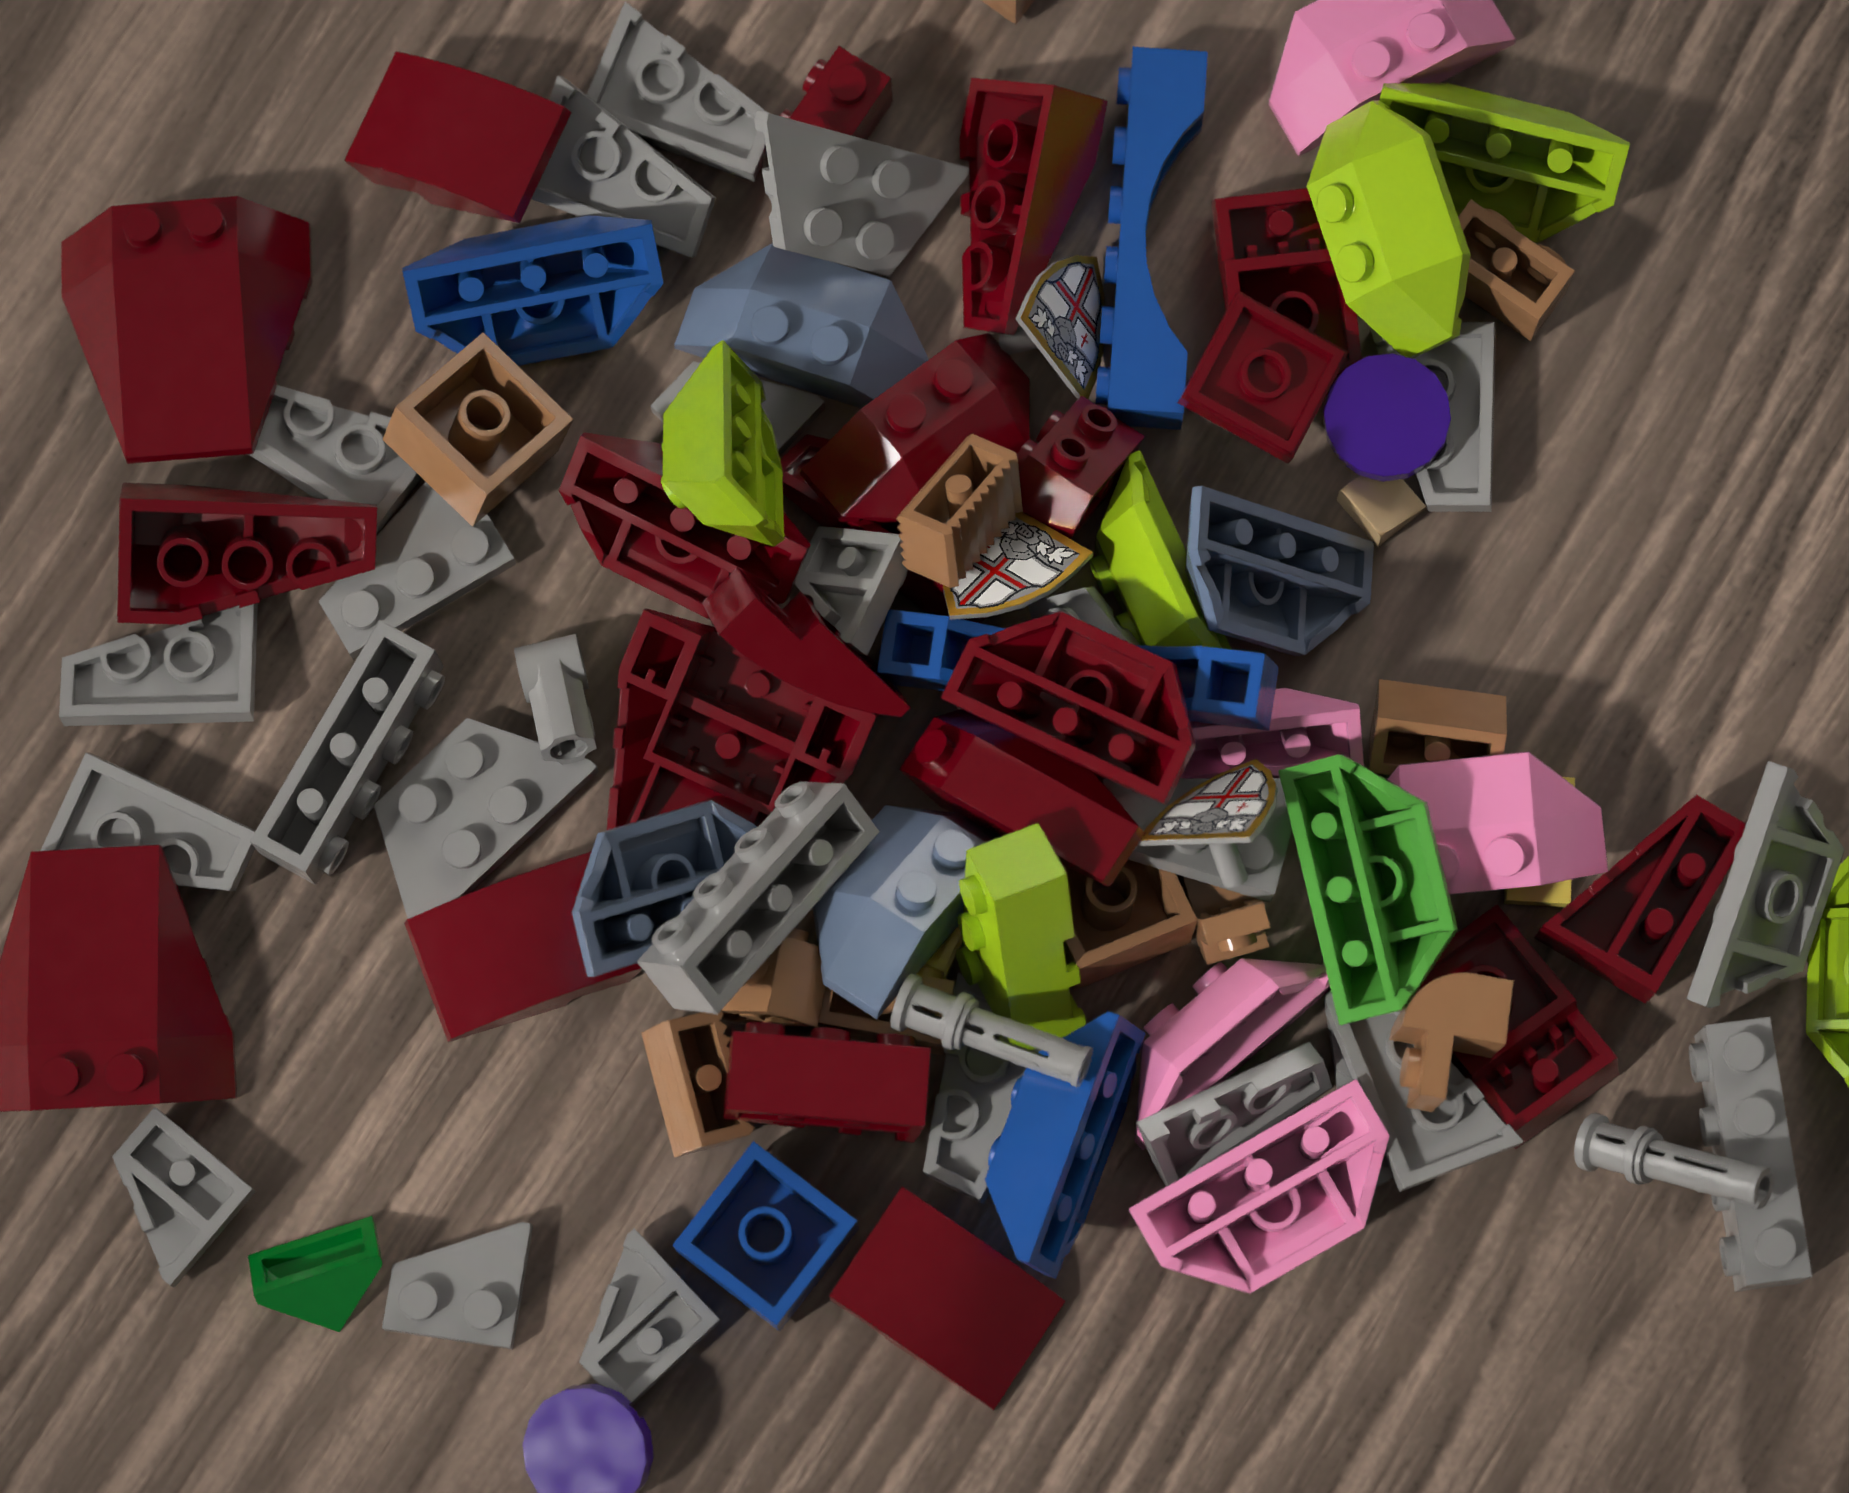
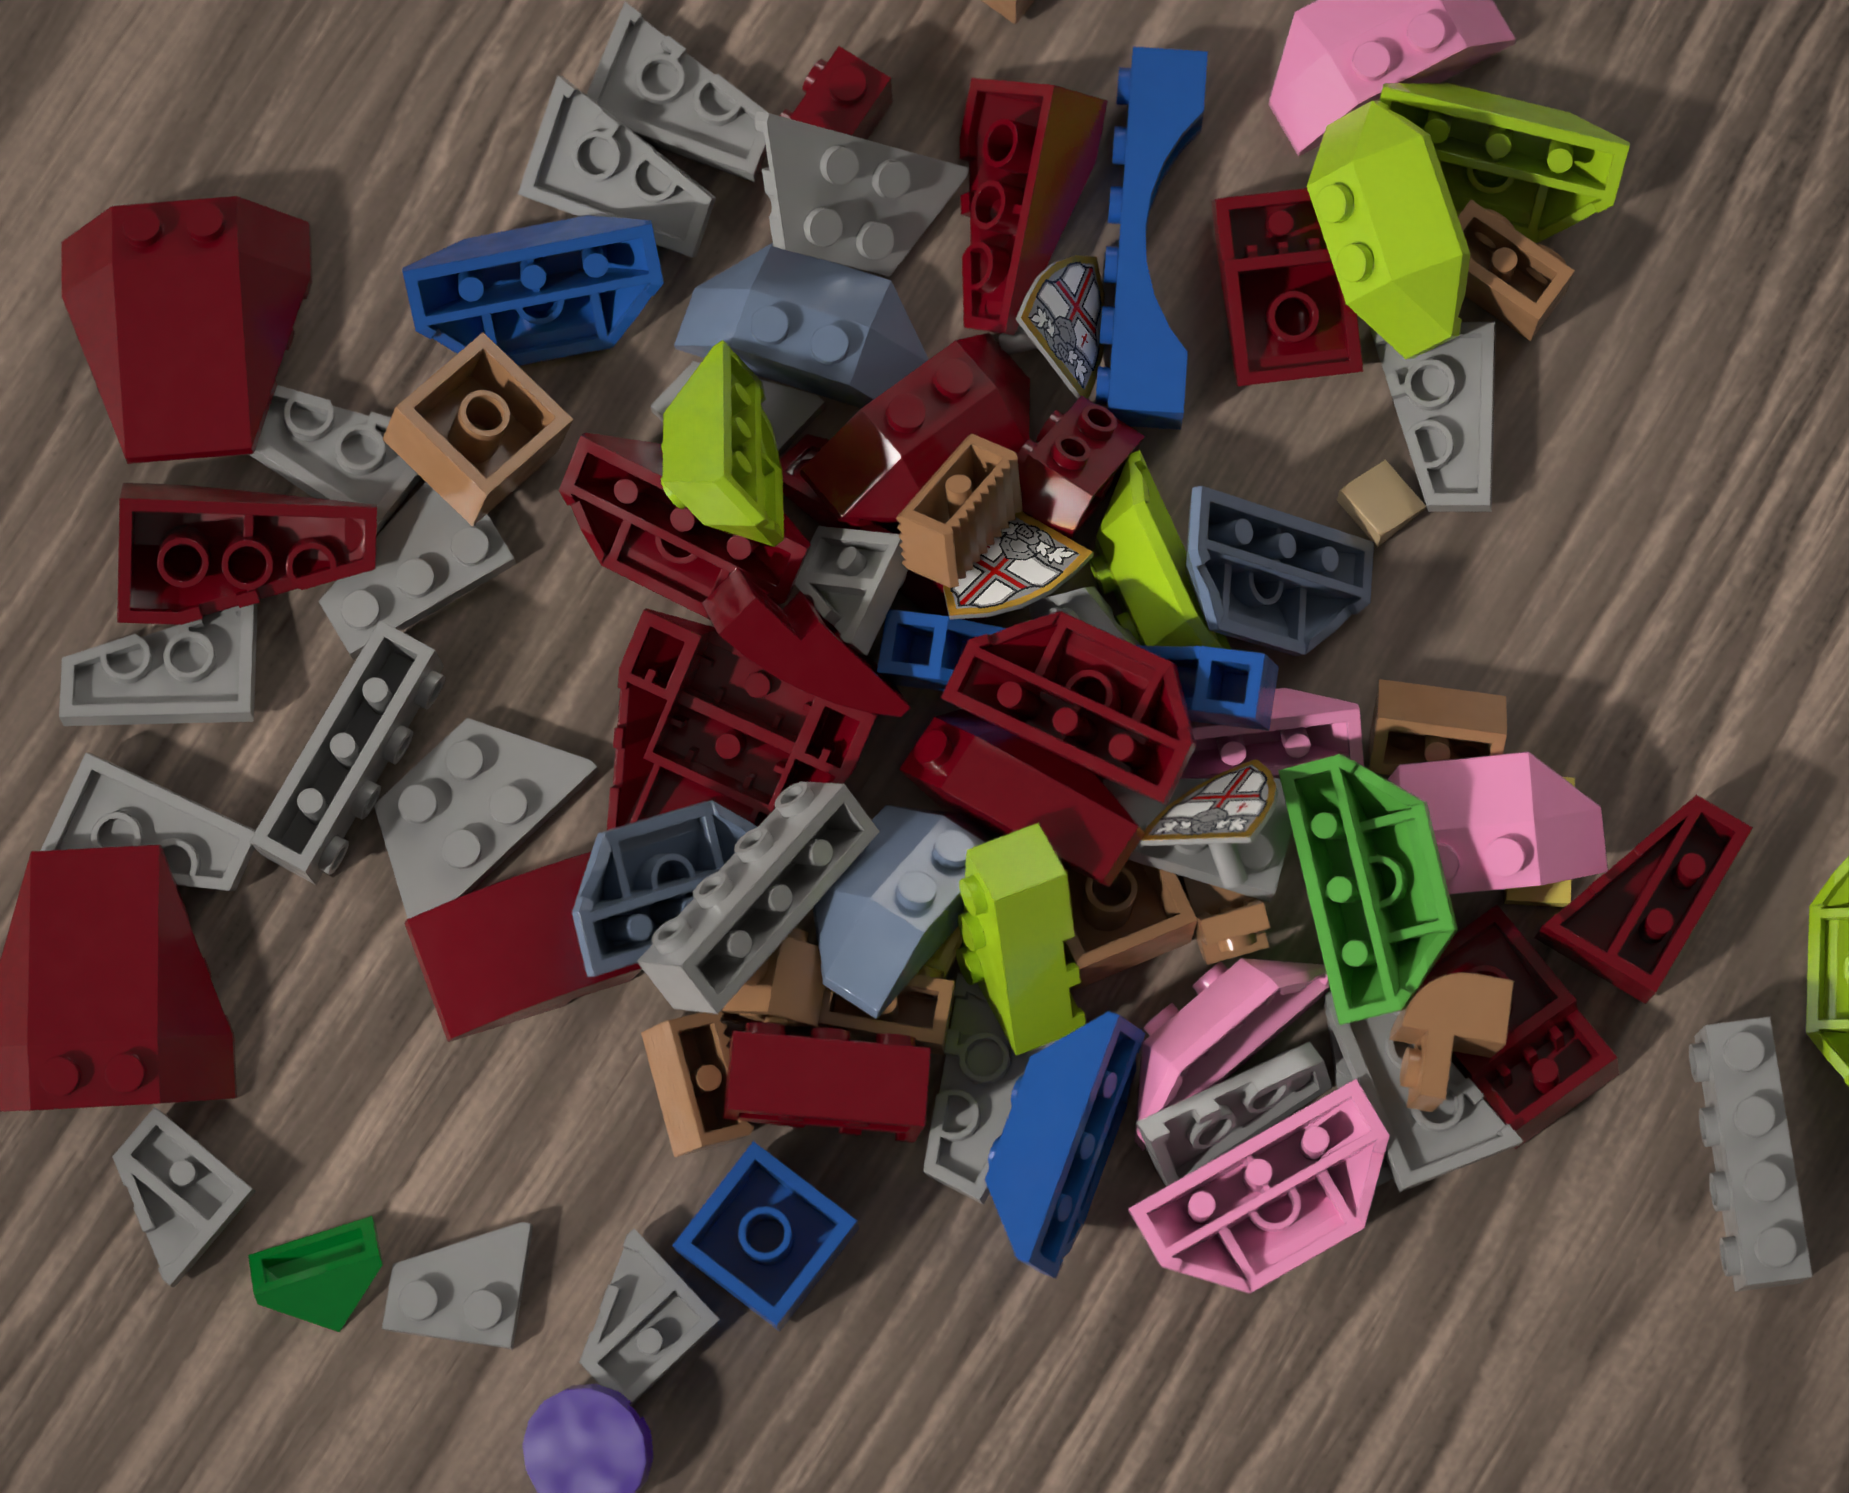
(457, 137): dark red slope -> none
(555, 685): light grey piece -> none
(947, 1298): dark red slope -> none
(961, 1013): light grey pin -> none
(1263, 377): dark red tile -> none
(1387, 417): dark purple tile -> none
(1646, 1156): light grey pin -> none
(1771, 894): light grey wing -> none

